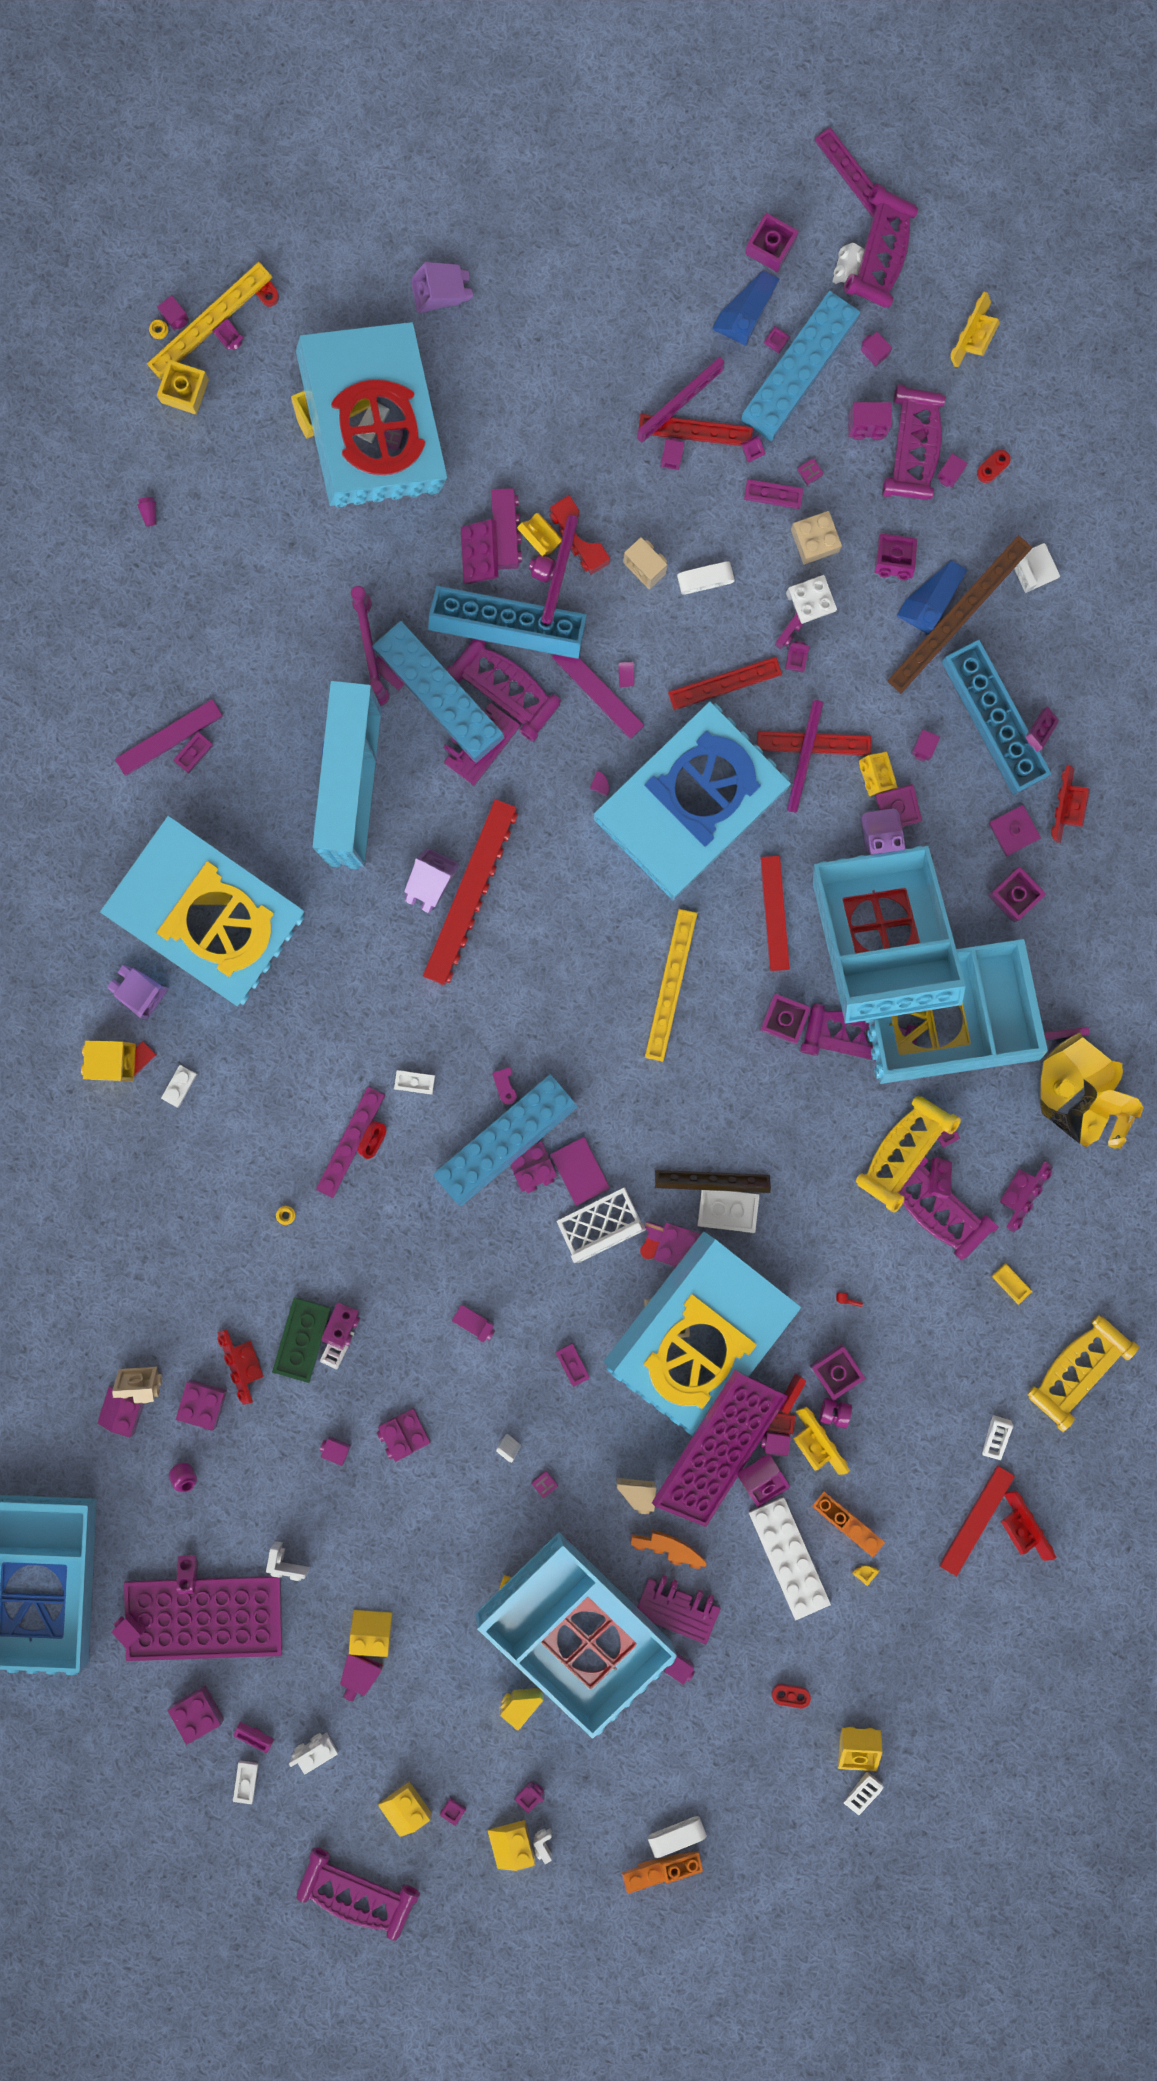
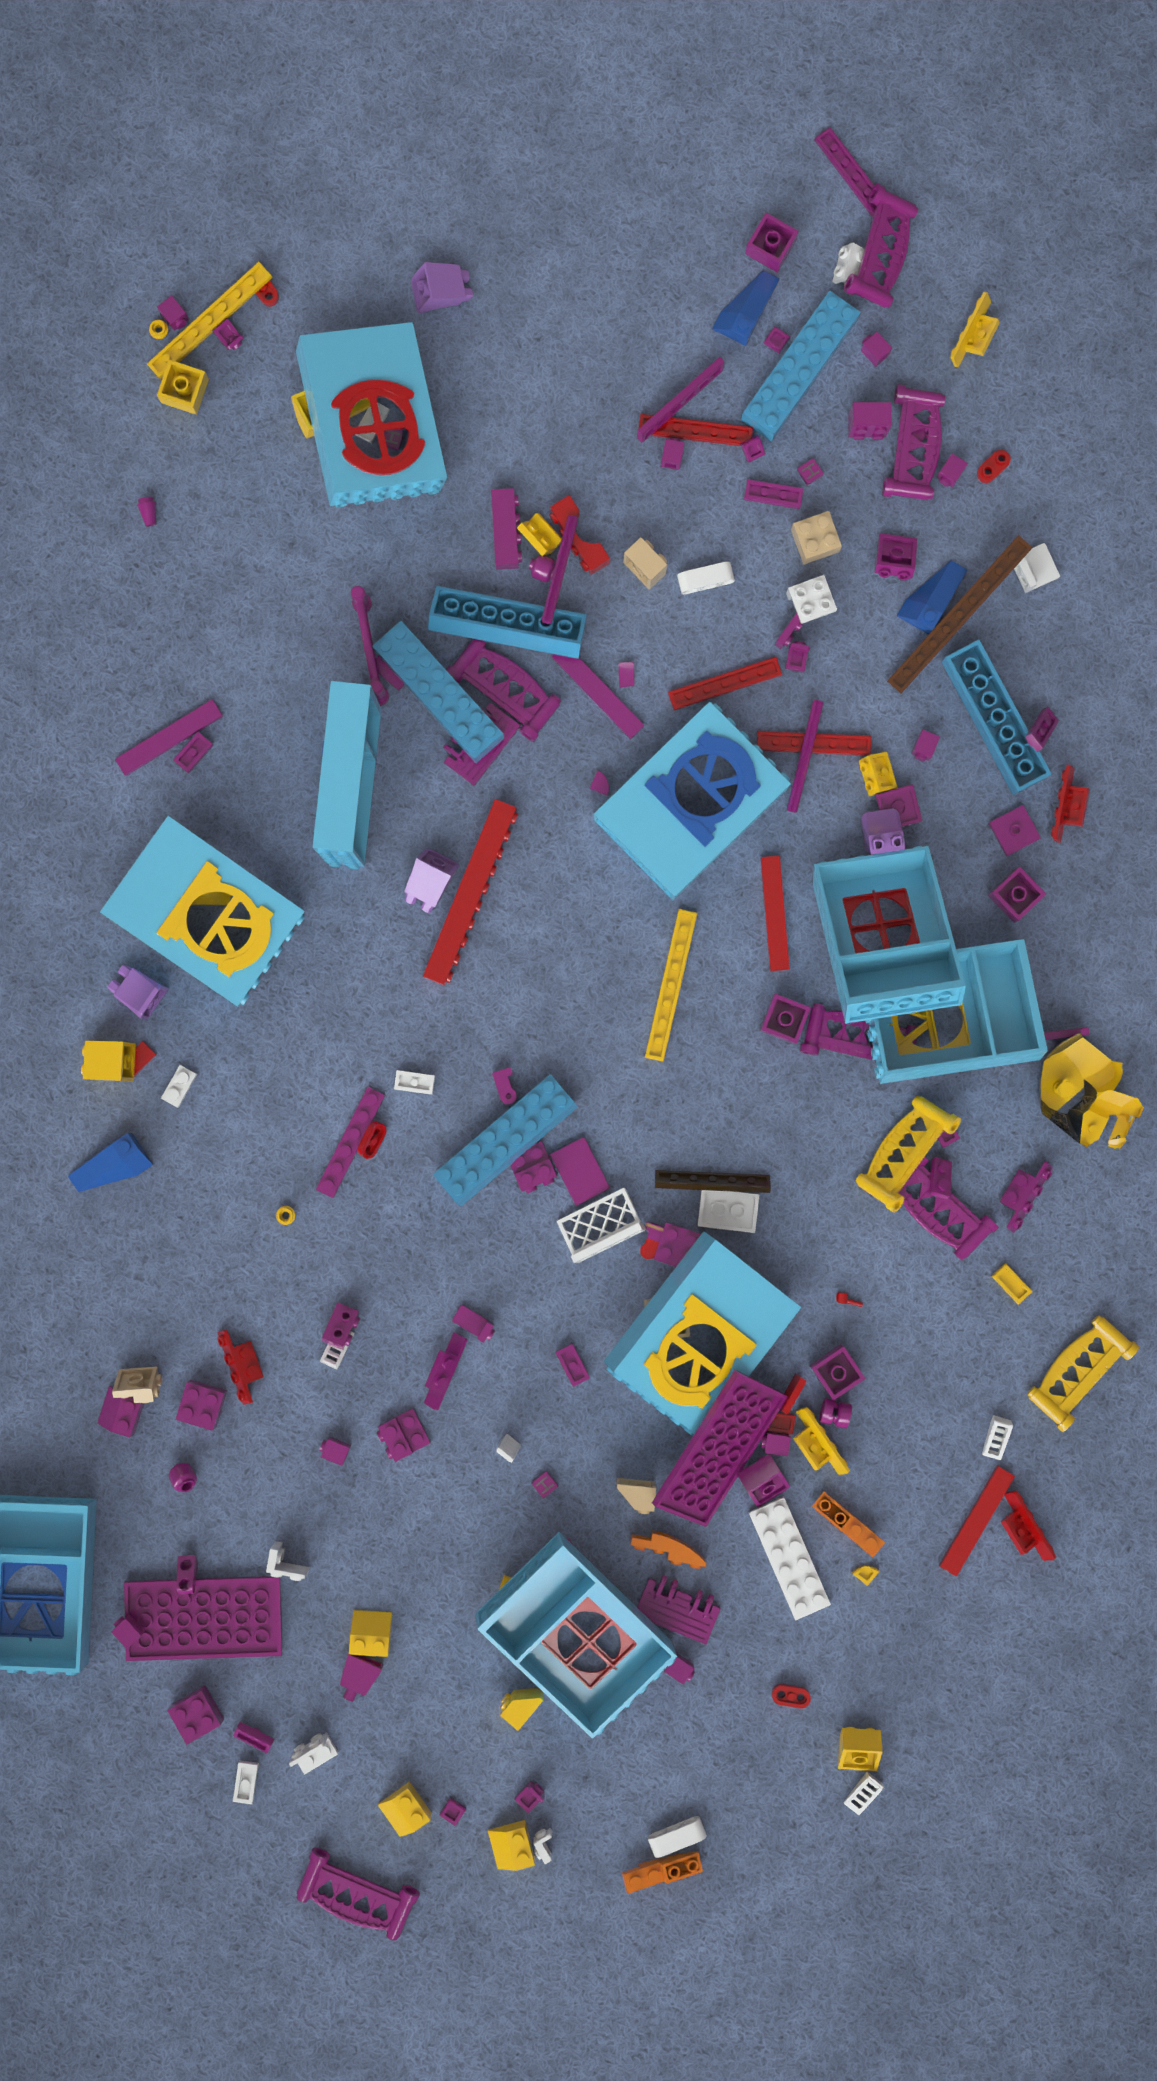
(116, 1162): none -> blue wedge
(301, 1340): dark green plate -> none
(443, 1371): none -> magenta bracket
(479, 552): magenta plate -> none

